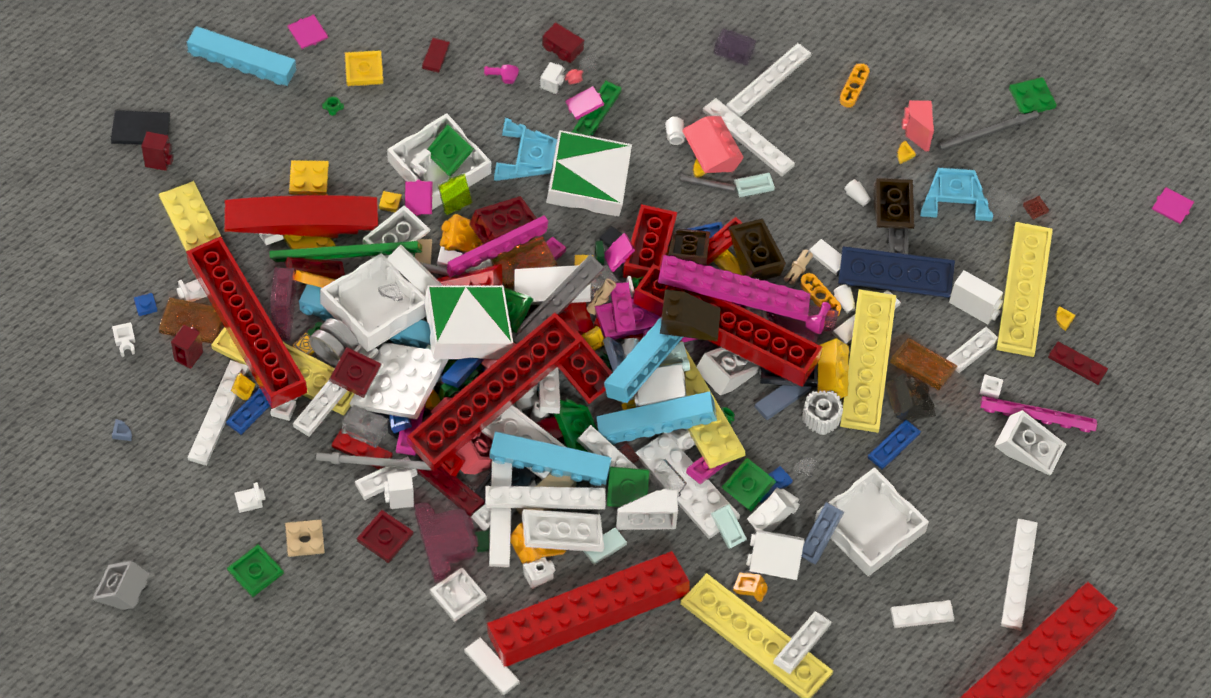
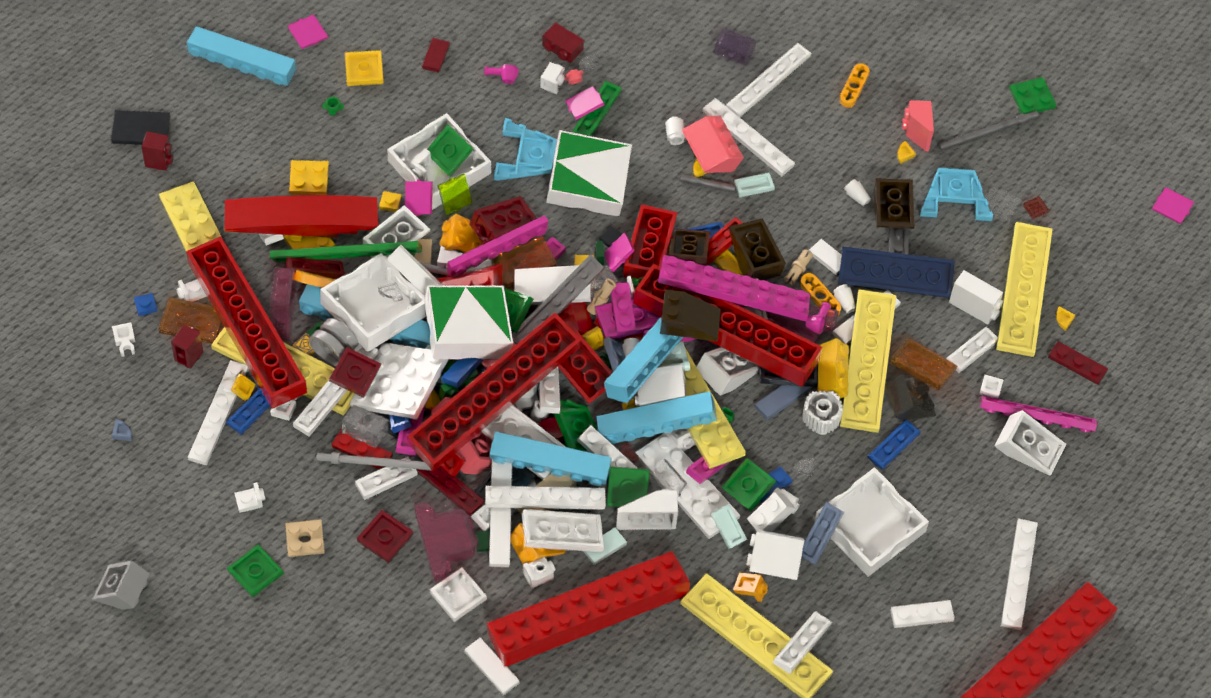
(399, 490): white brick -> none

